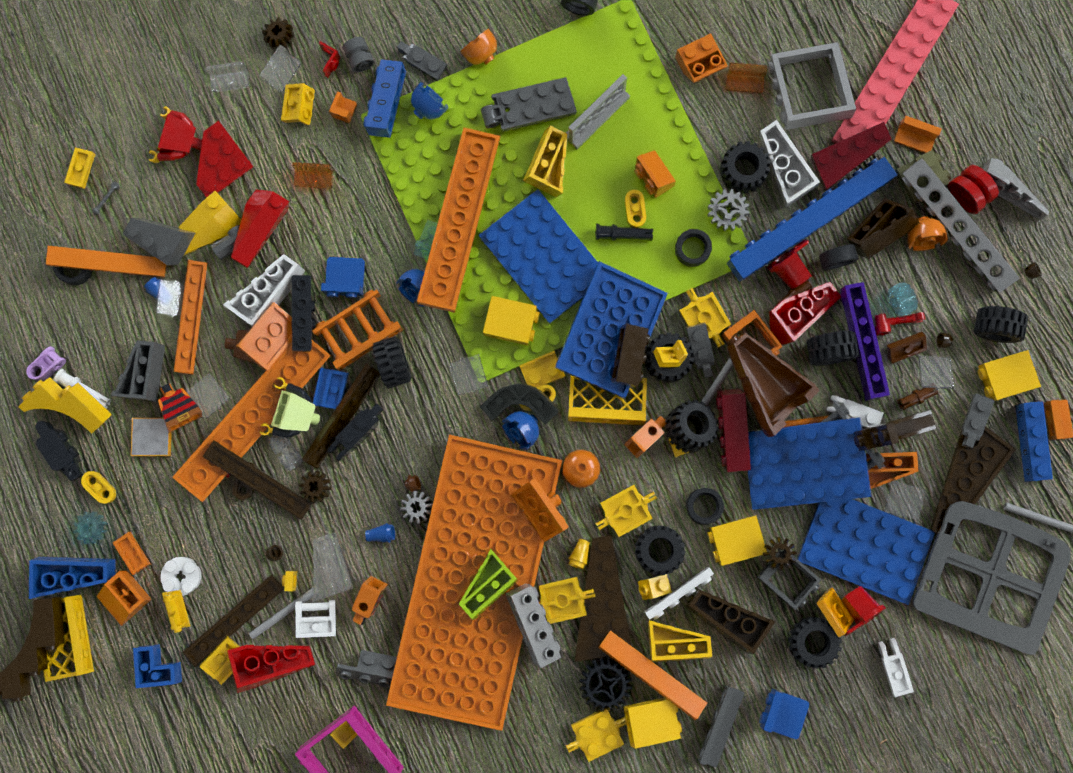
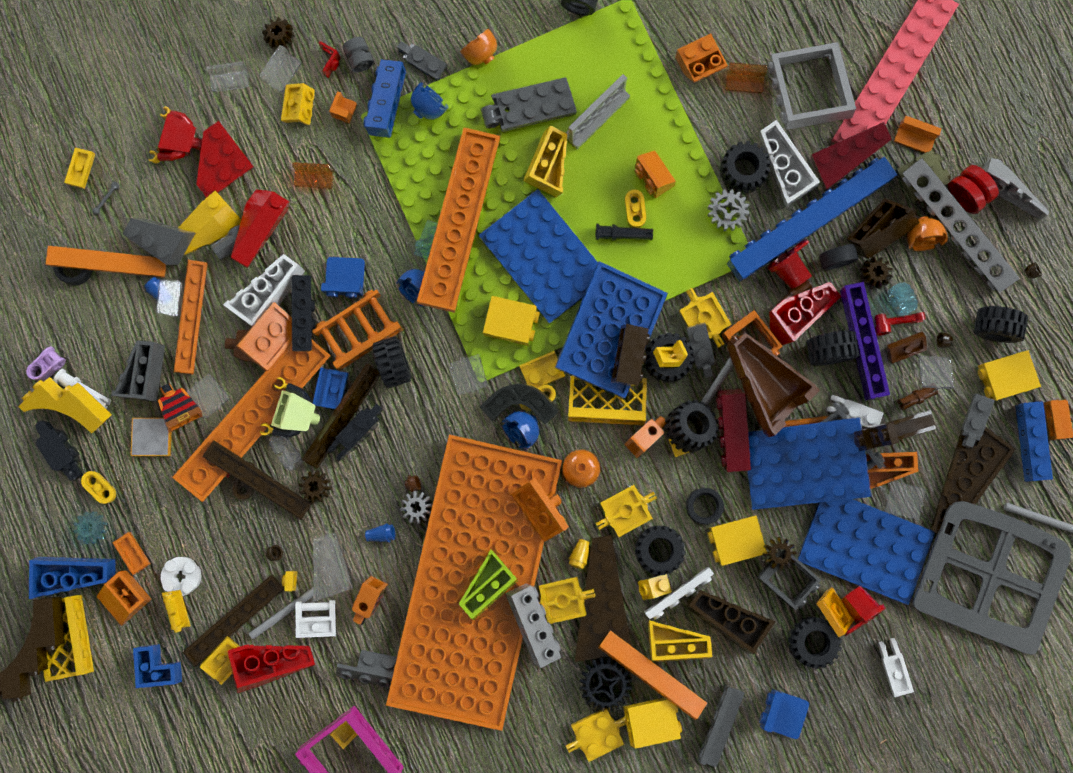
(707, 245): black tyre -> none
(882, 271): none -> dark brown gear

